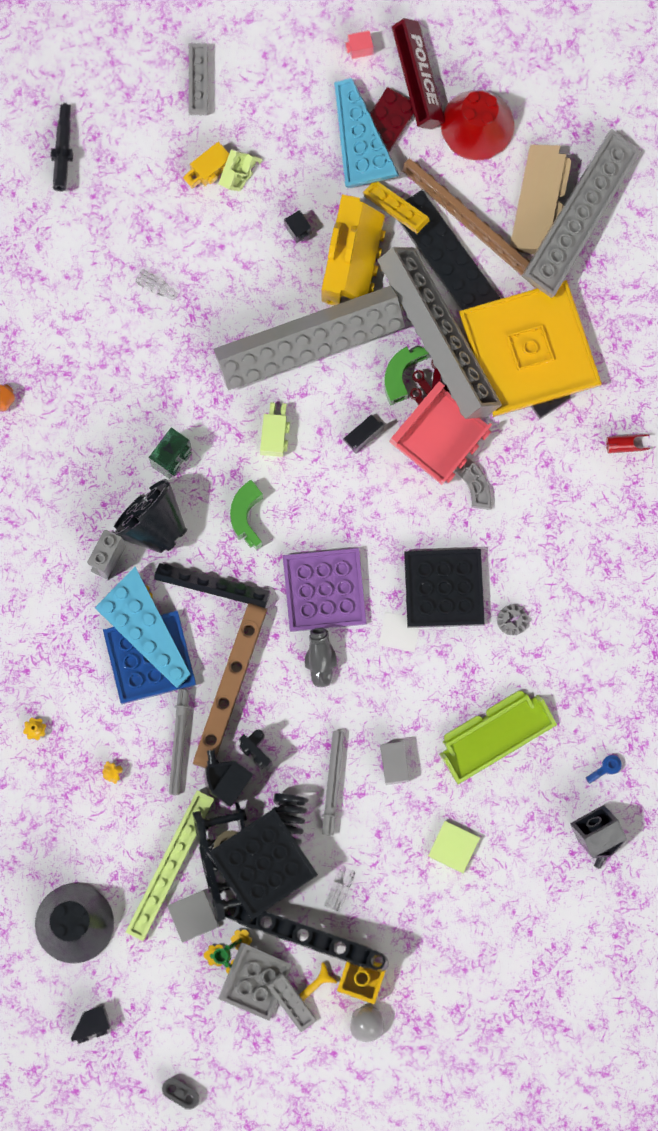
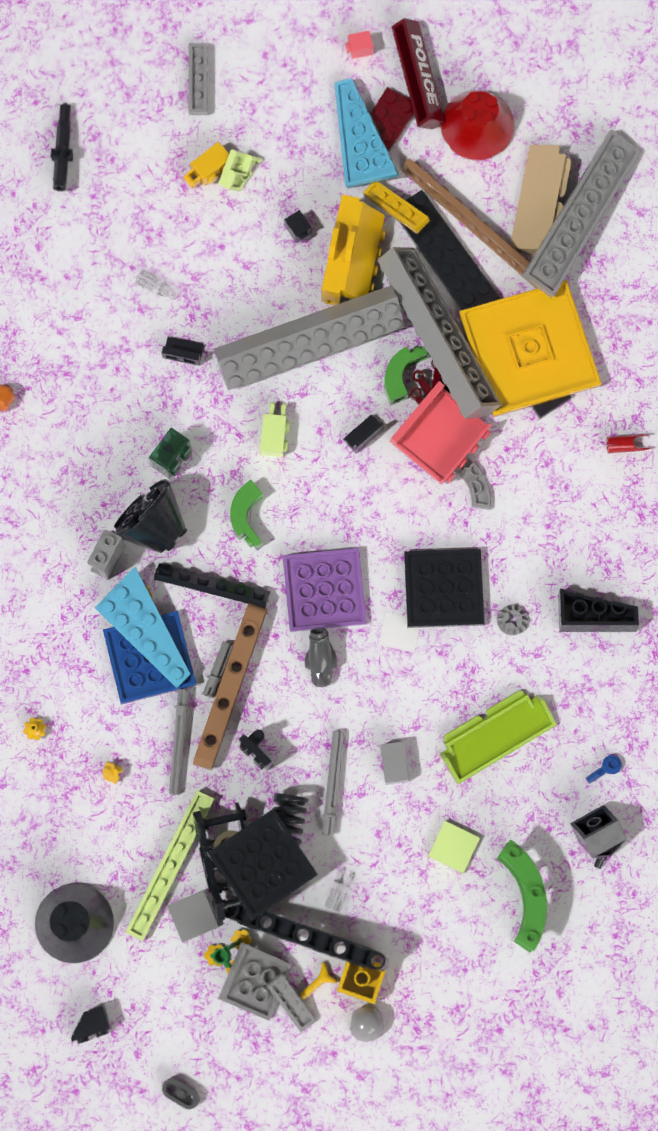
(182, 351): none -> black panel
(218, 669): none -> light grey axle
(225, 779): black piece -> none
(532, 894): none -> bright green fence
(593, 614): none -> black wedge

